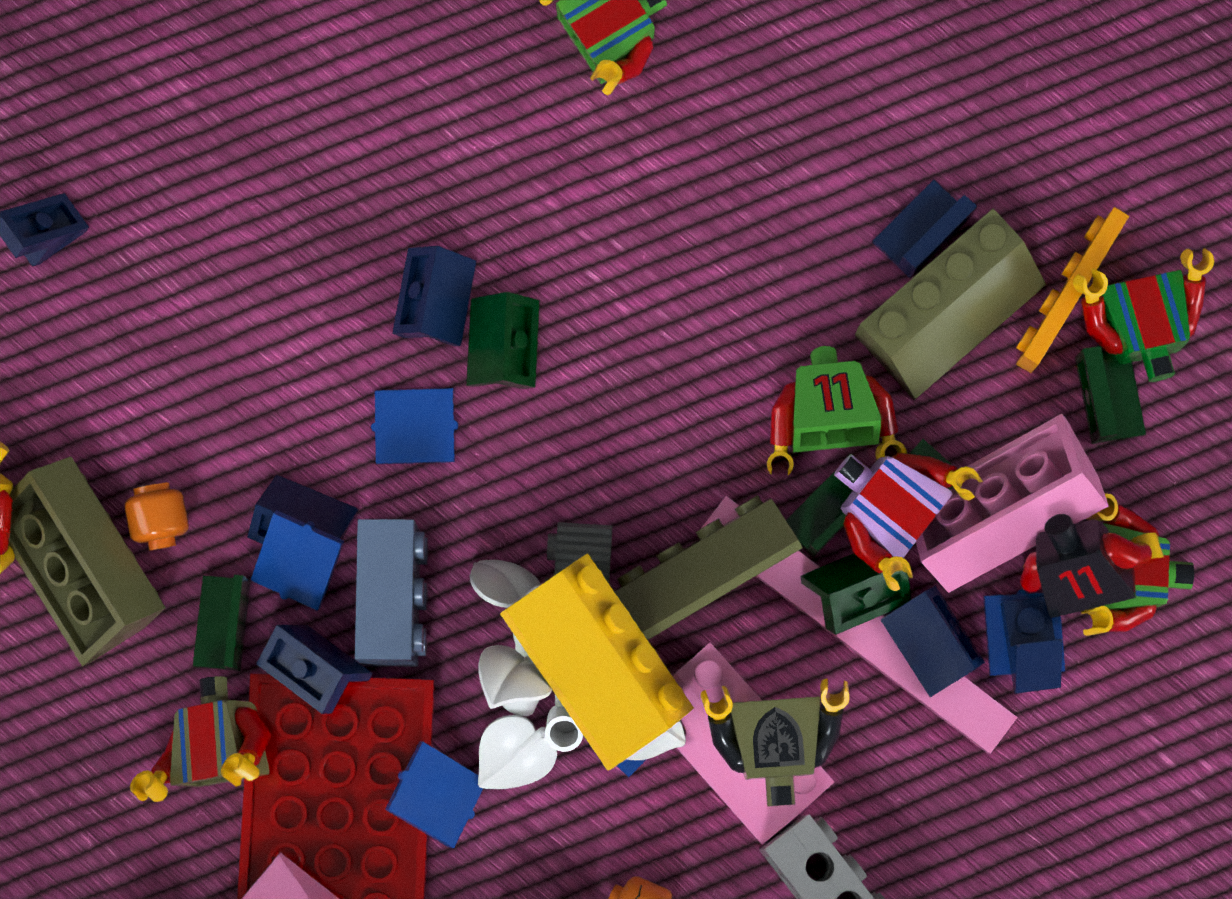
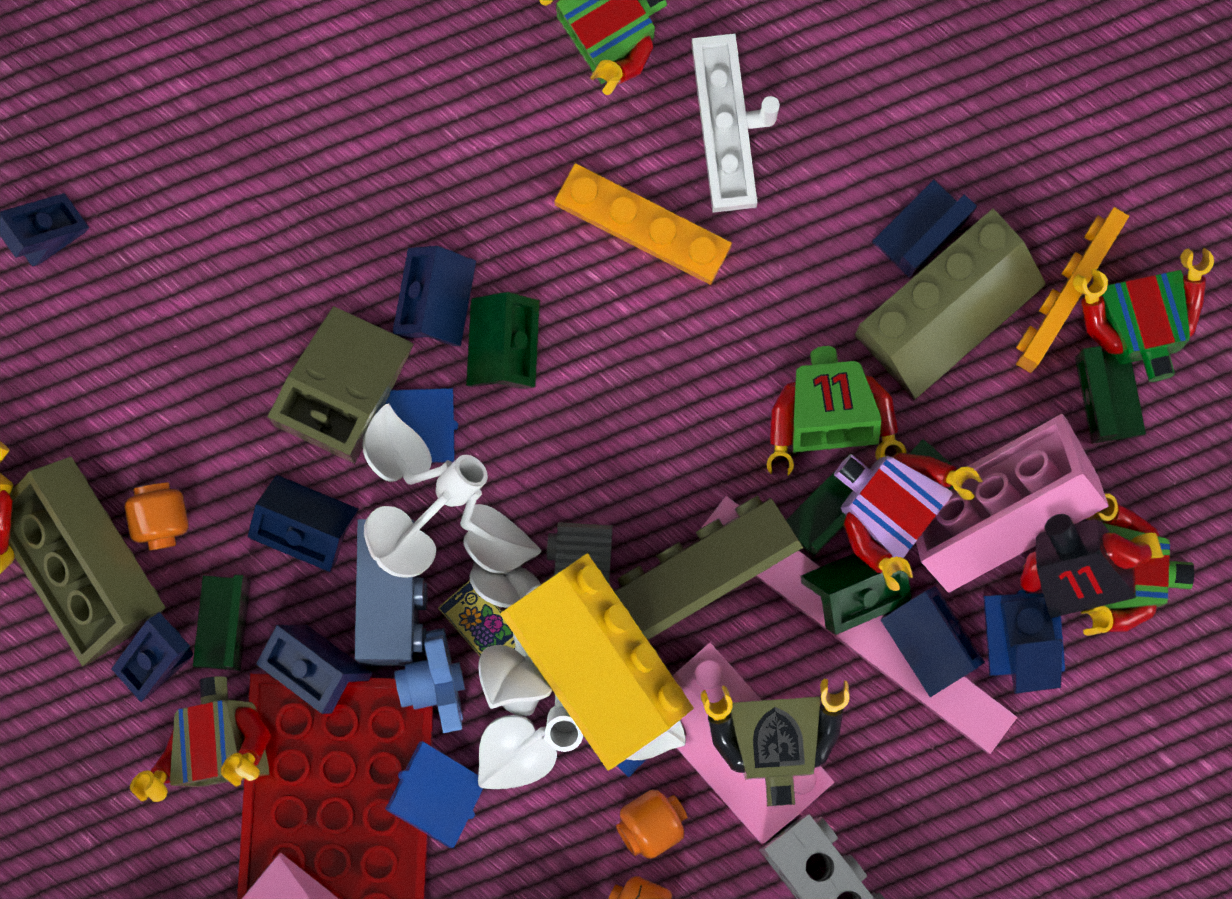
(152, 657): none -> dark blue slope
(297, 560): blue piece -> none
(340, 383): none -> olive slope
(398, 543): none -> white plant
(434, 682): none -> medium blue plant
(477, 620): none -> tile
(643, 224): none -> light orange plate
(651, 824): none -> orange head
(726, 122): none -> white plate

